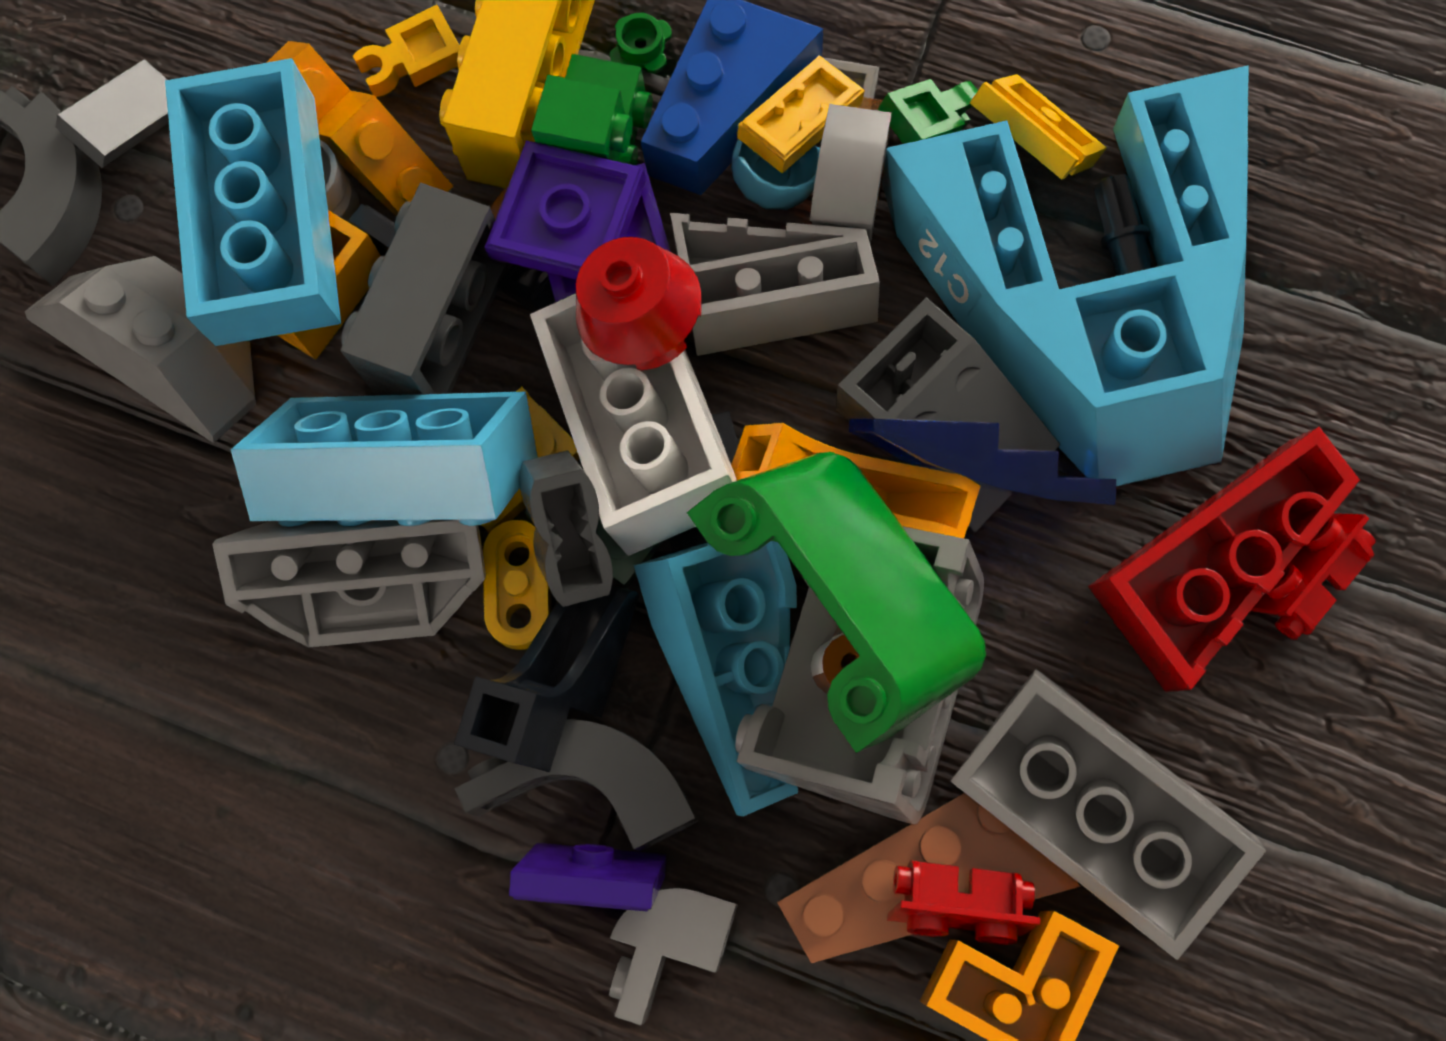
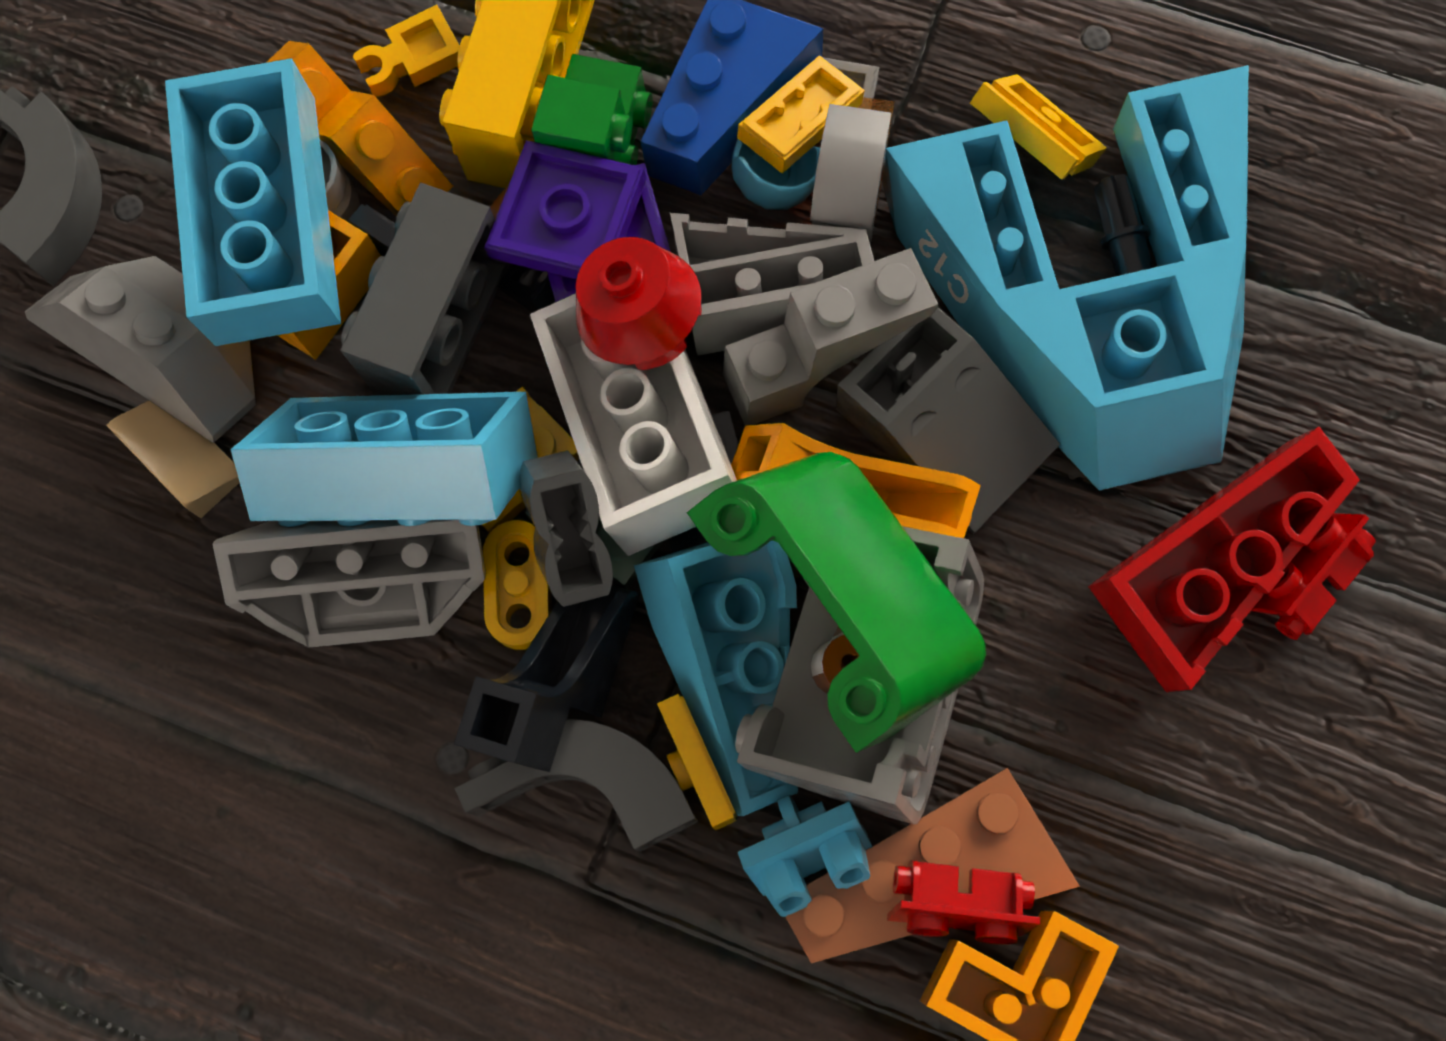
(117, 114): tile -> none
(177, 456): none -> tan slope
(589, 876): dark purple plate -> none
(637, 29): green plate -> none
(679, 927): light grey brick -> none
(693, 763): none -> yellow plate
(802, 846): none -> medium azure hips
(823, 331): none -> light grey arch
(926, 112): green plate -> none
(974, 453): clear blue slope -> none
(1108, 814): light grey slope -> none

